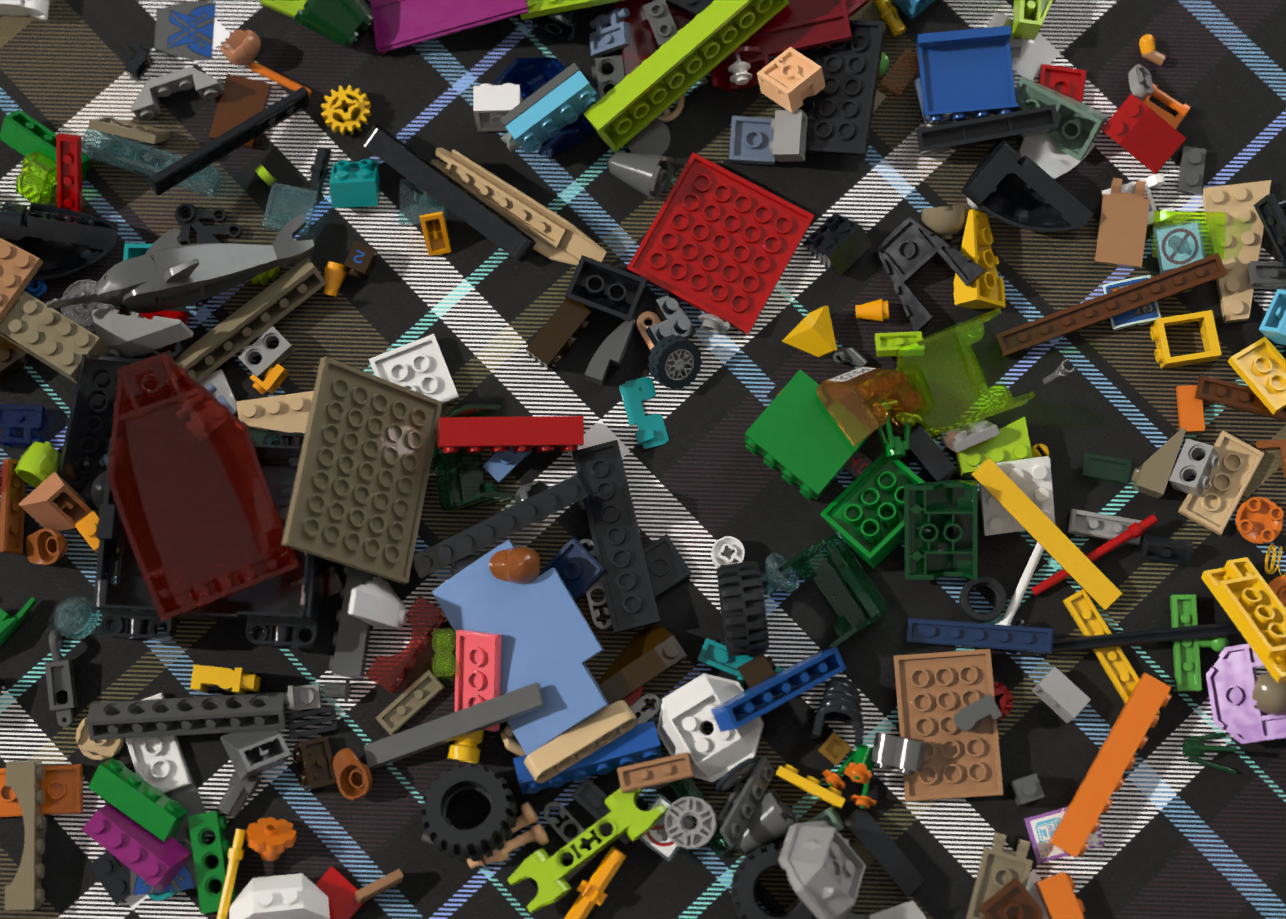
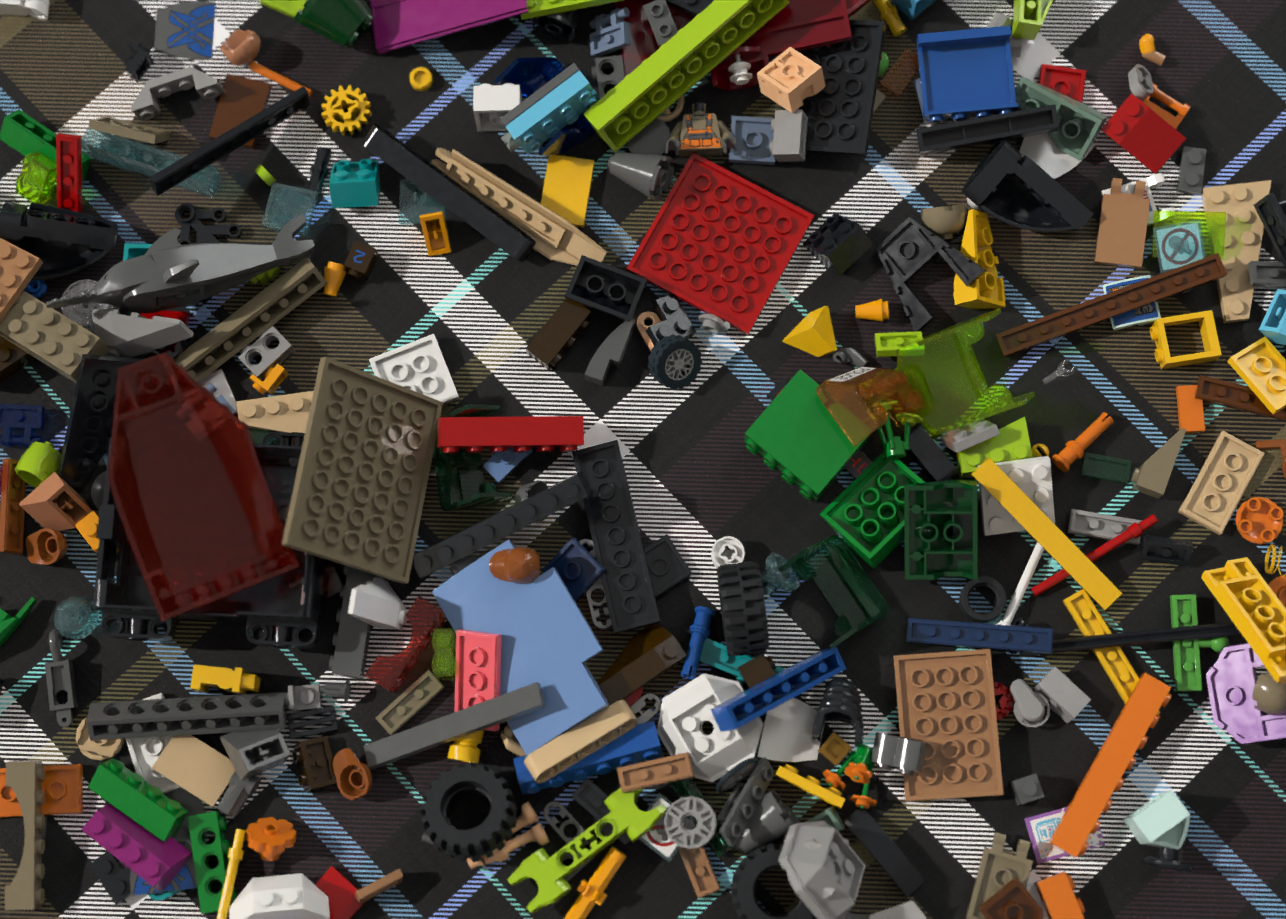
(195, 768): none -> tan tile
(421, 79): none -> yellow tile
(568, 187): none -> yellow tile
(650, 427): teal piece -> none
(699, 631): none -> blue pin
(699, 870): none -> medium nougat tile
(700, 134): none -> torso
(789, 733): none -> white sticker
(969, 715): dark grey leg -> none
(1028, 705): none -> light grey piece
(1076, 448): none -> orange pin
(1162, 824): none -> light aqua piece
(1188, 466): light grey brick -> none
(1193, 748): dark green plant -> none

